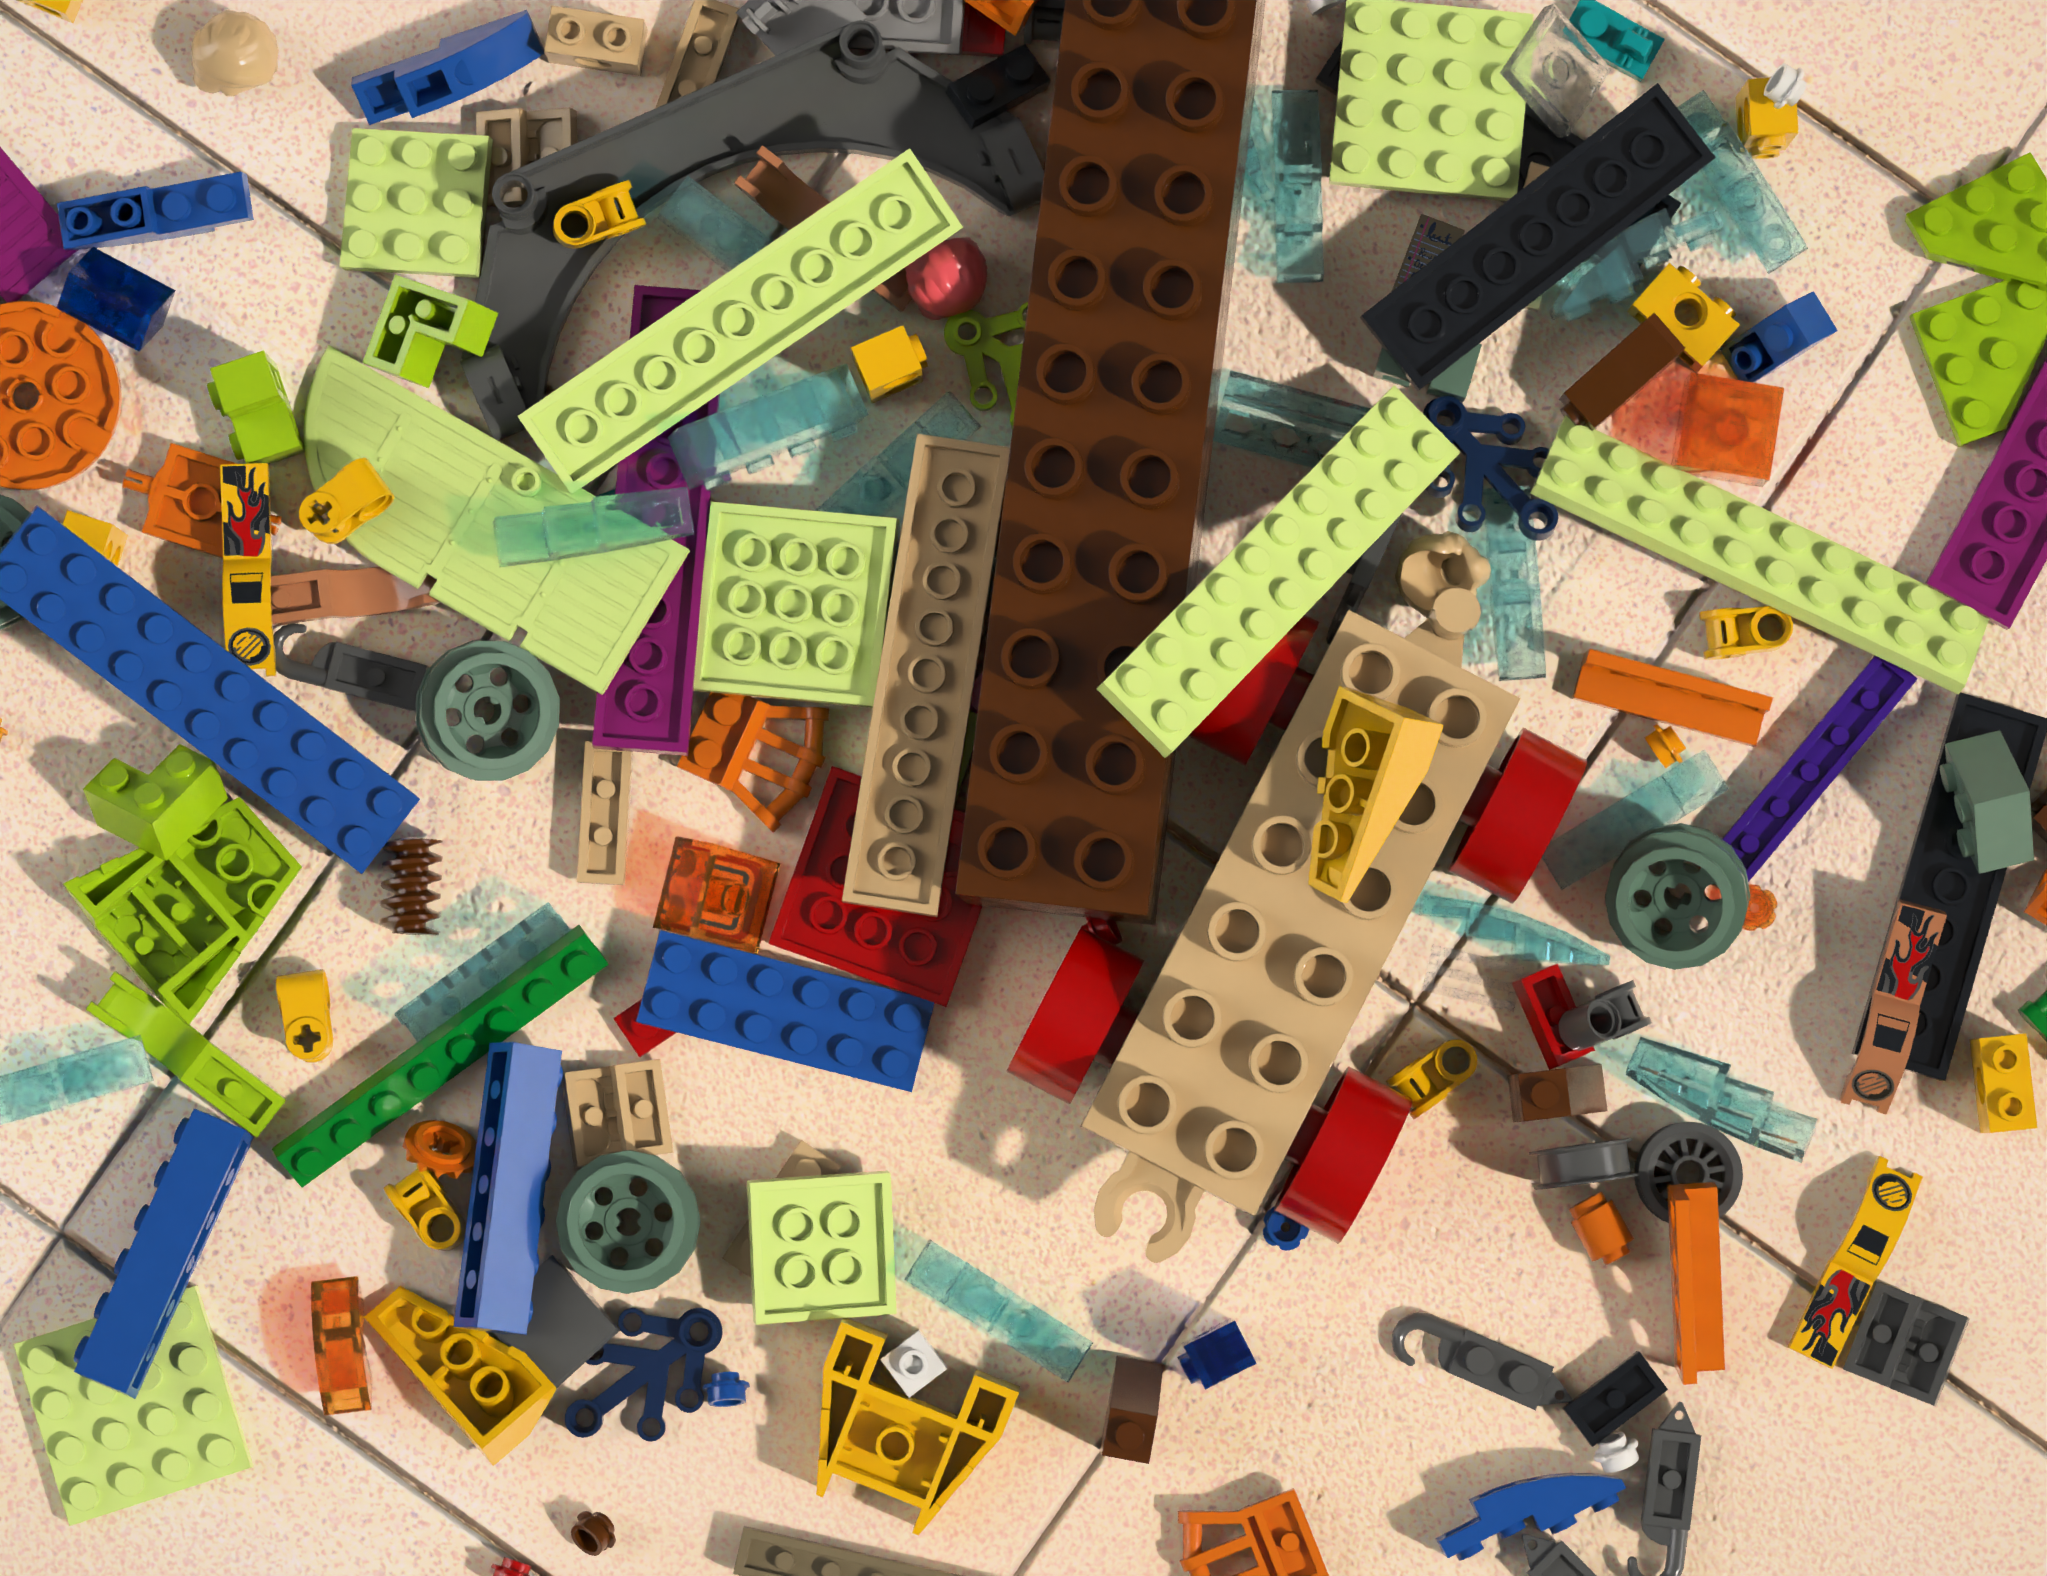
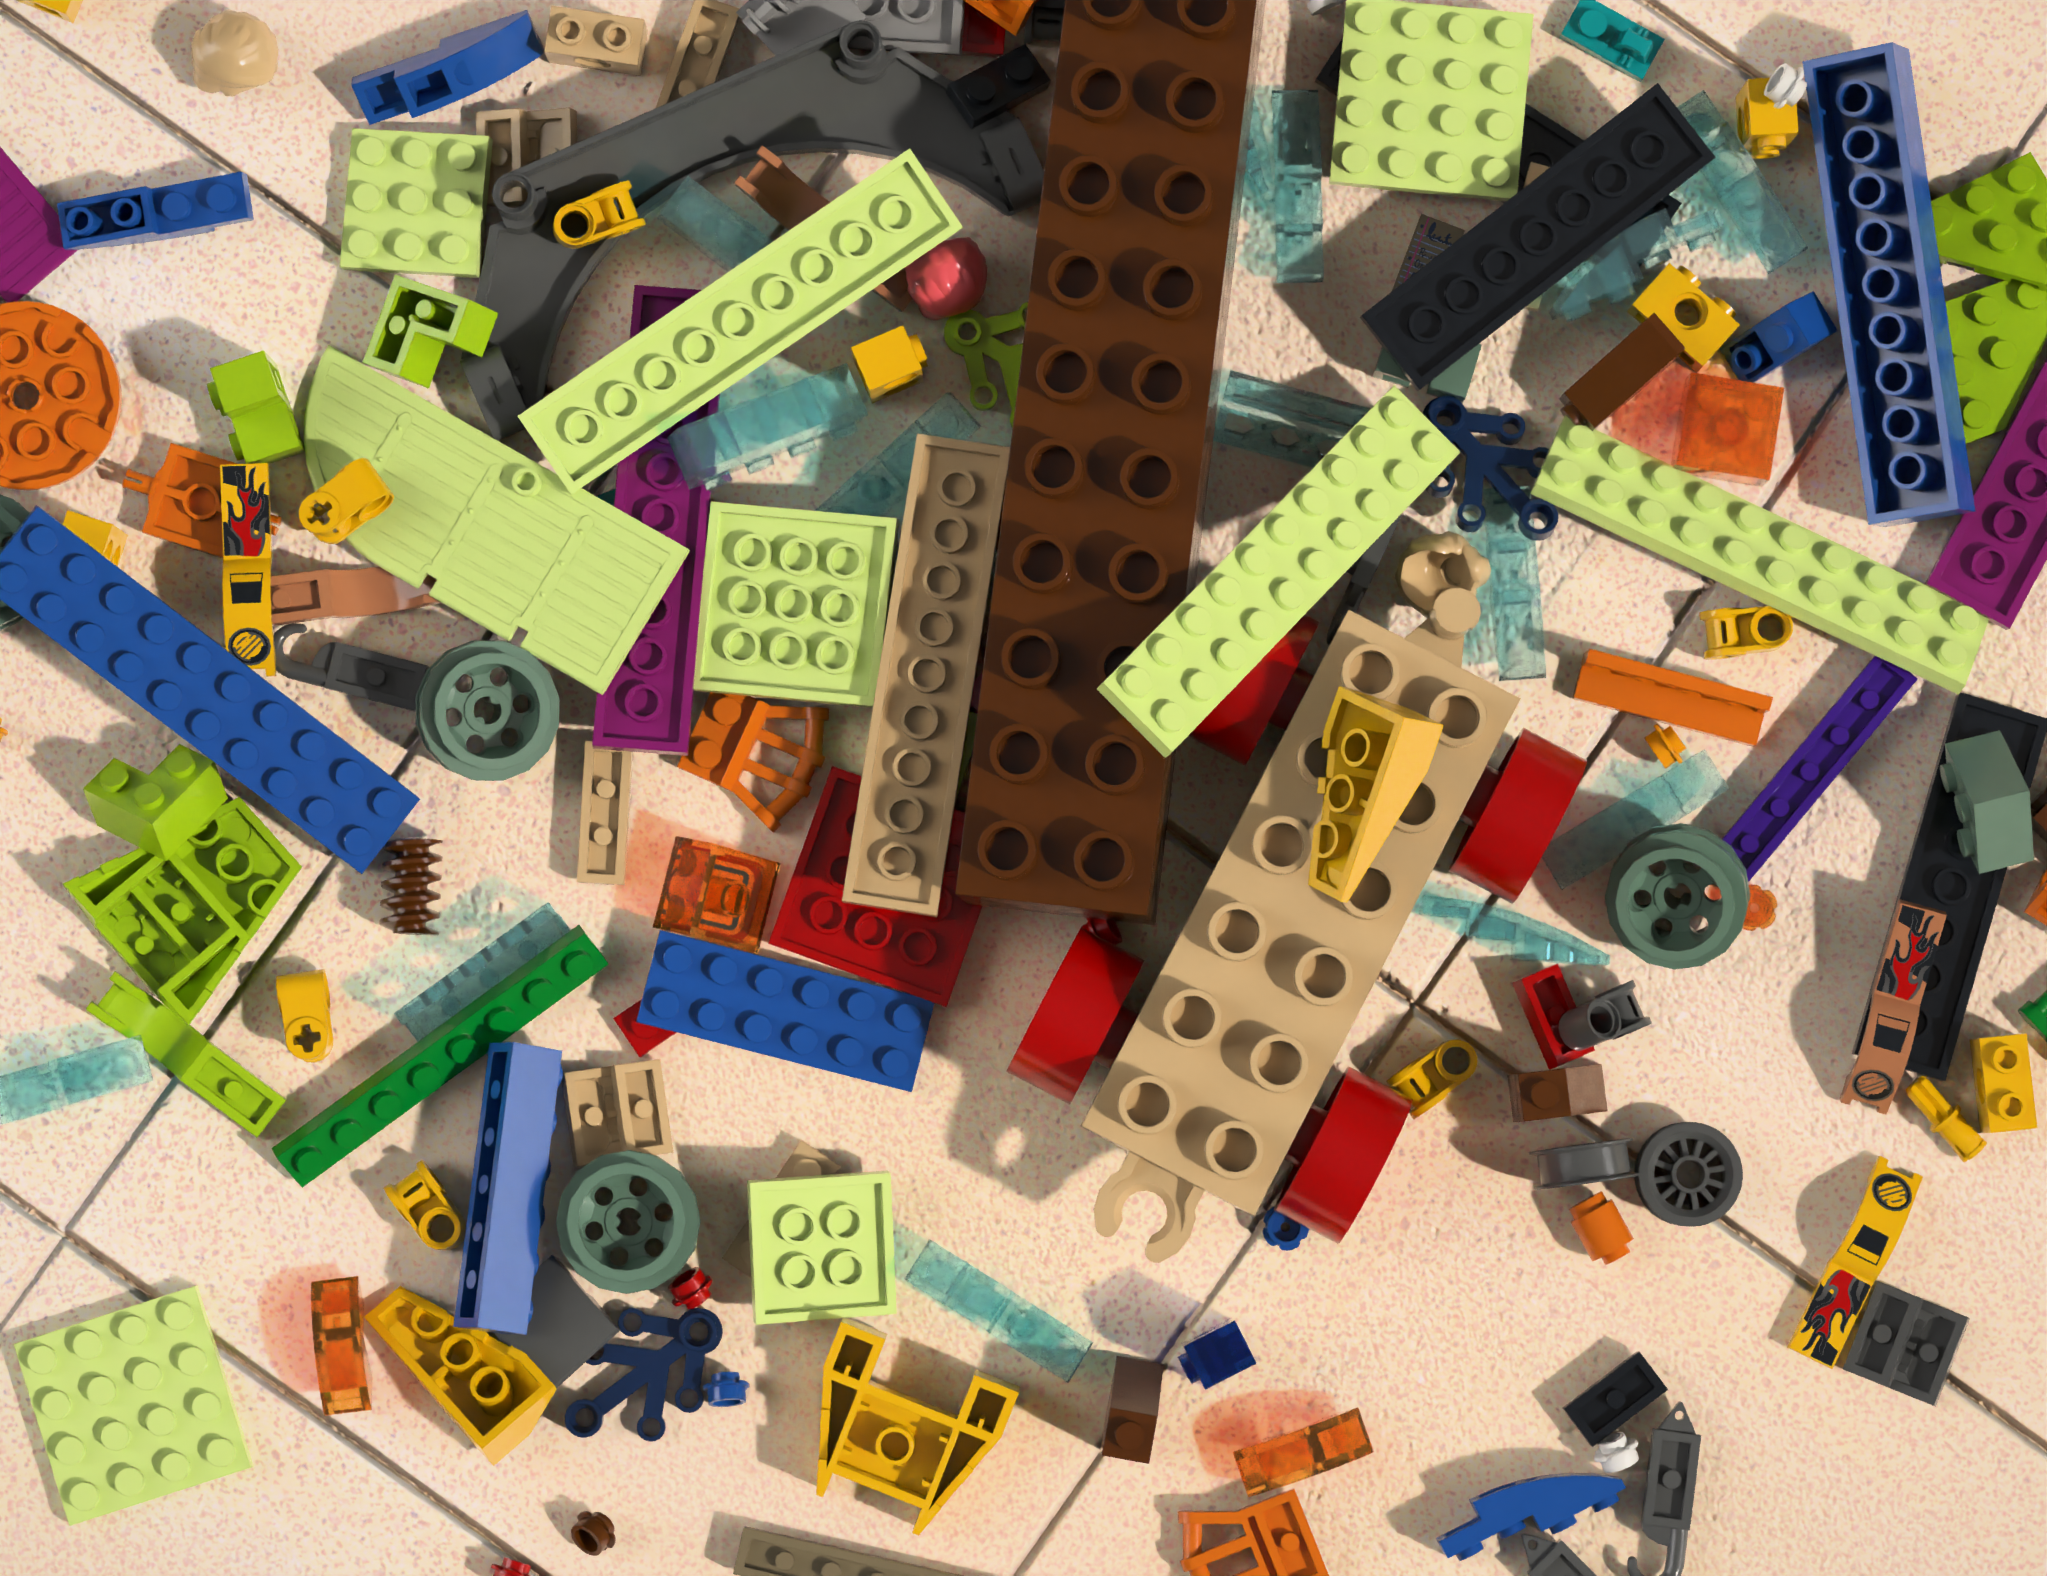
(116, 299): clear blue brick -> none
(162, 1253): blue brick -> none
(447, 1139): orange gear -> none
(593, 526): clear light blue slope -> none
(690, 1288): none -> red plate
(914, 1363): white brick -> none
(1303, 1452): none -> clear orange brick
(1434, 969): clear tile -> none
(1483, 1361): dark grey plate -> none
(1556, 71): clear tile -> none
(1696, 1279): orange fence -> none
(1729, 1105): clear light blue slope -> none
(1888, 285): none -> blue brick
(1945, 1119): none -> yellow axle

